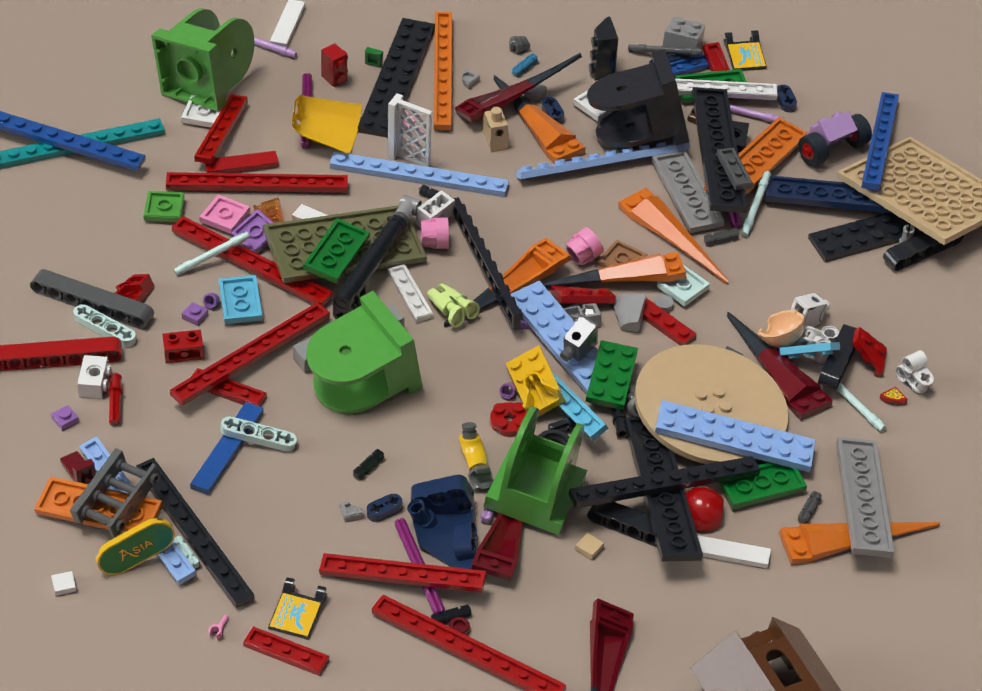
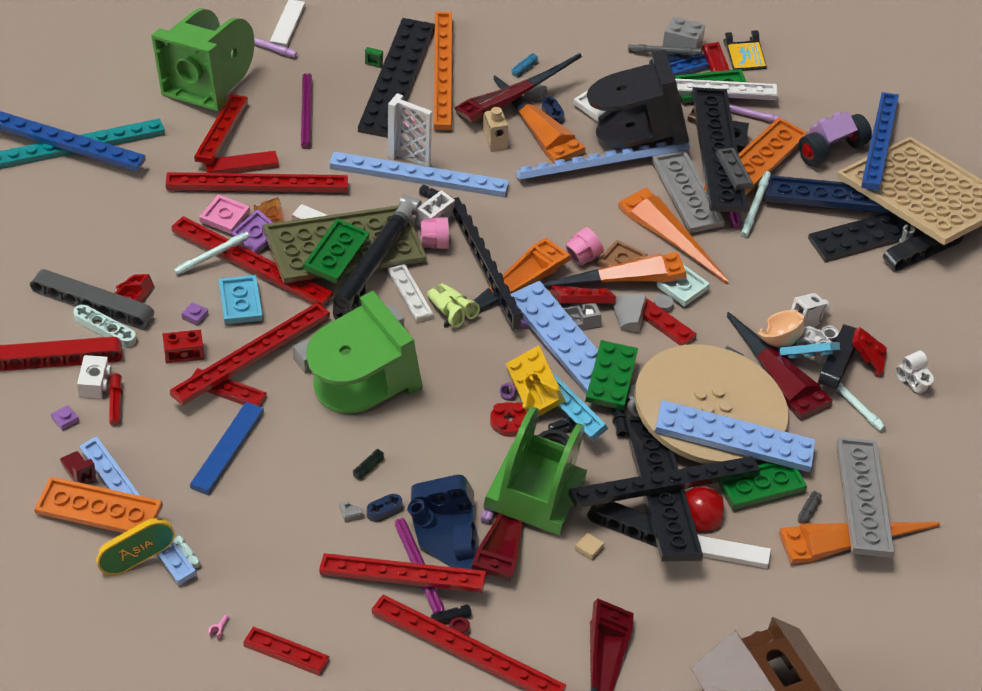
(63, 583): white tile -> none
(105, 478): dark grey fence -> none
(164, 206): bright green plate -> none
(199, 115): white plate -> none
(199, 538): black plate -> none
(209, 298): medium lavender hinge -> none
(257, 436): light aqua beam -> none
(296, 612): flag -> none
(327, 121): yellow piece -> none
(334, 64): red brick -> none
(470, 78): light grey tile -> none
(475, 455): piece -> none
(519, 43): dark grey arm -> none
(580, 339): dark grey torso -> none
(604, 50): black slope -> none
(721, 236): dark grey axle -> none
(786, 102): dark blue beam -> none
(894, 396): tile -> none

